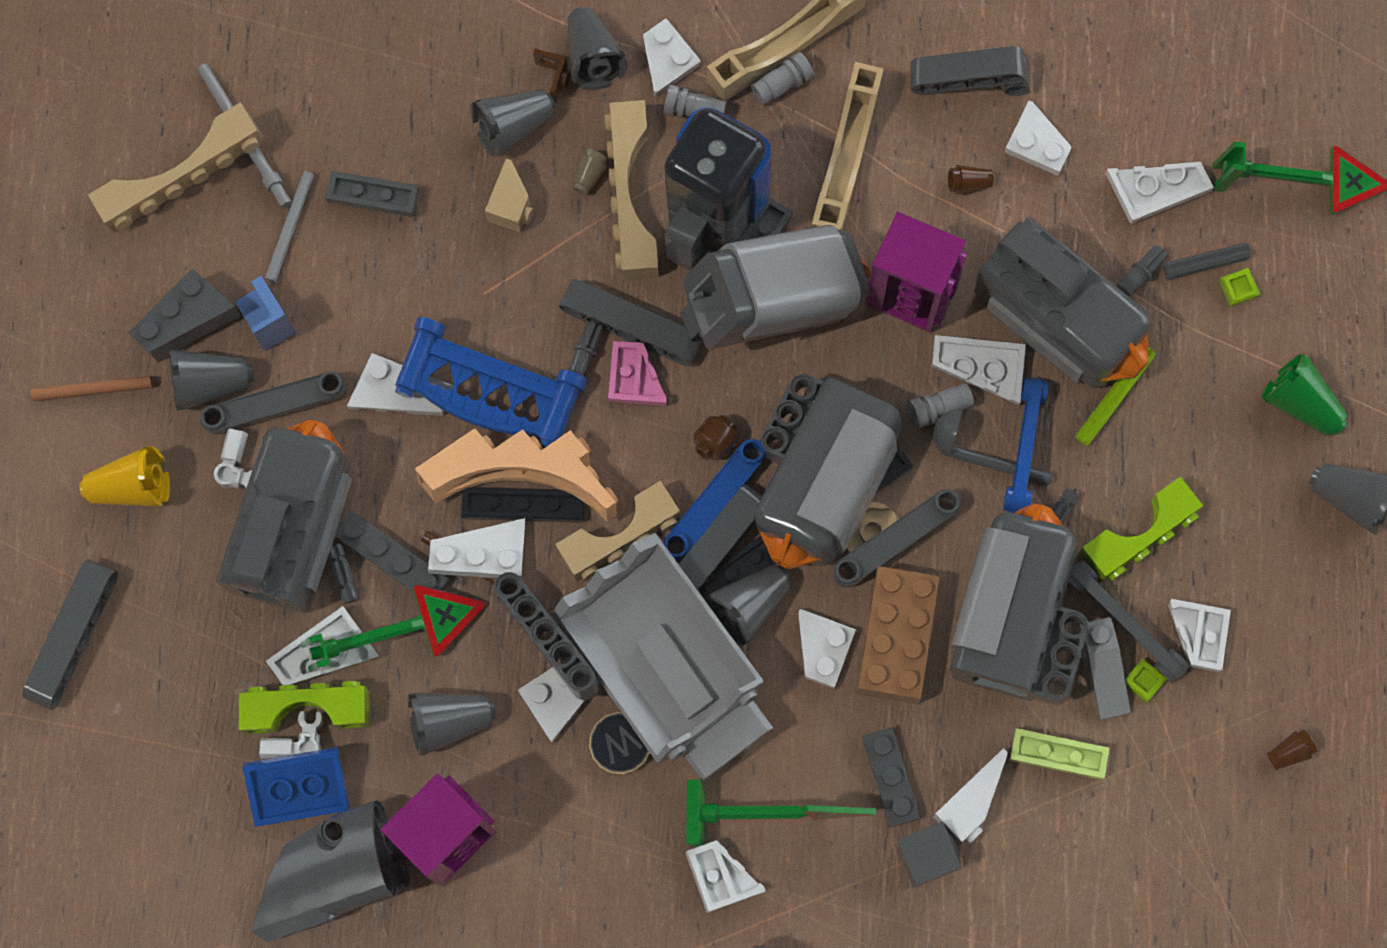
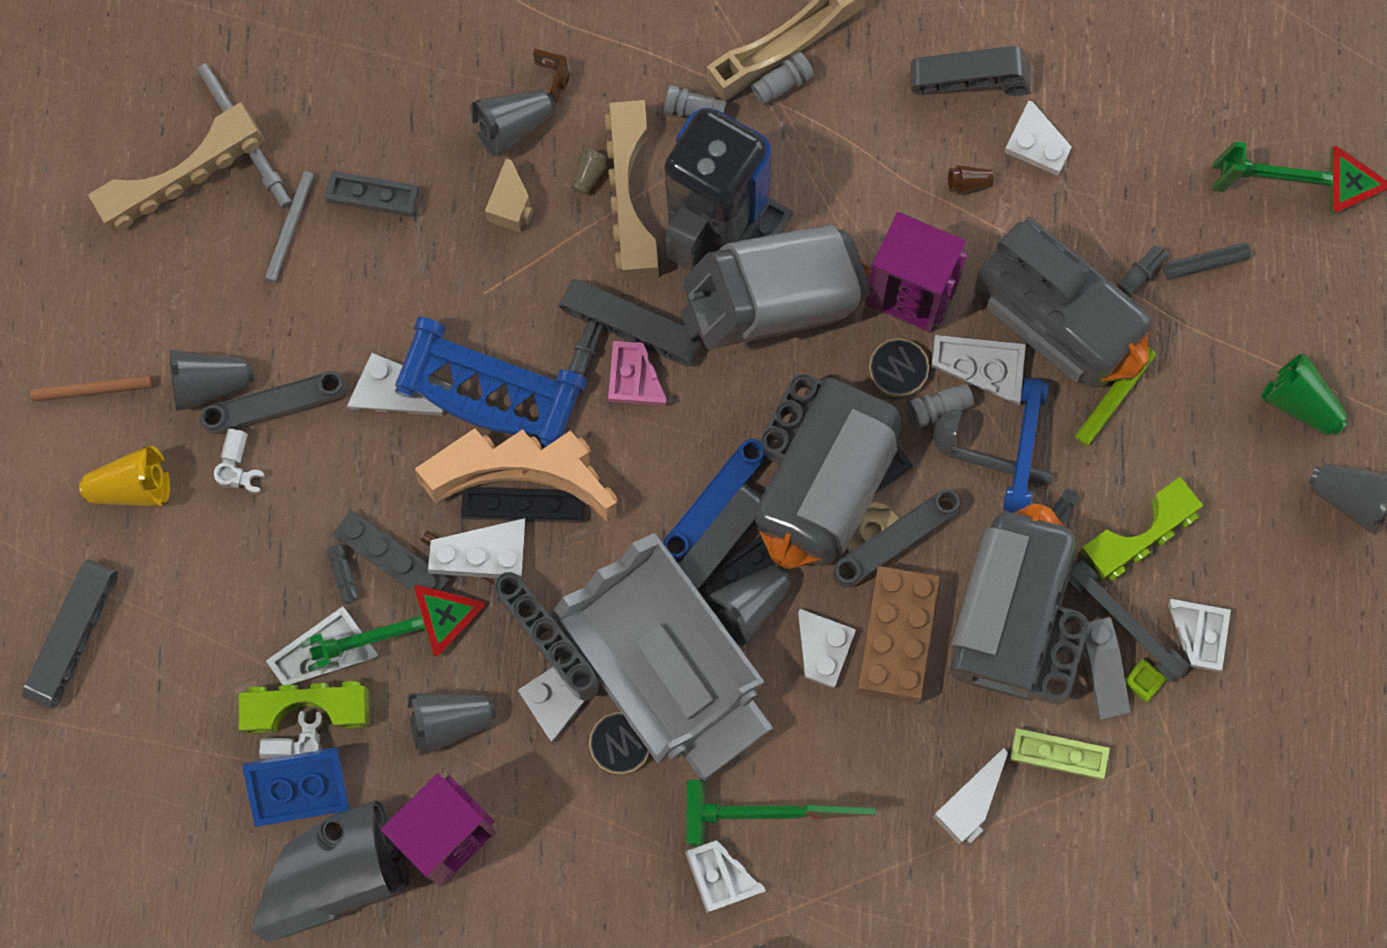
(183, 316): dark grey wedge -> none
(265, 315): medium blue panel -> none
(287, 517): dark grey piece -> none
(586, 552): tan arch -> none
(593, 51): dark grey cone -> none
(668, 56): white wing -> none
(715, 437): reddish brown head -> none
(848, 146): tan arch -> none
(891, 777): dark grey plate -> none
(898, 368): none -> black tile
(928, 854): dark grey head -> none
(1157, 189): white wing -> none
(1239, 287): lime tile -> none
(1294, 749): reddish brown cone -> none

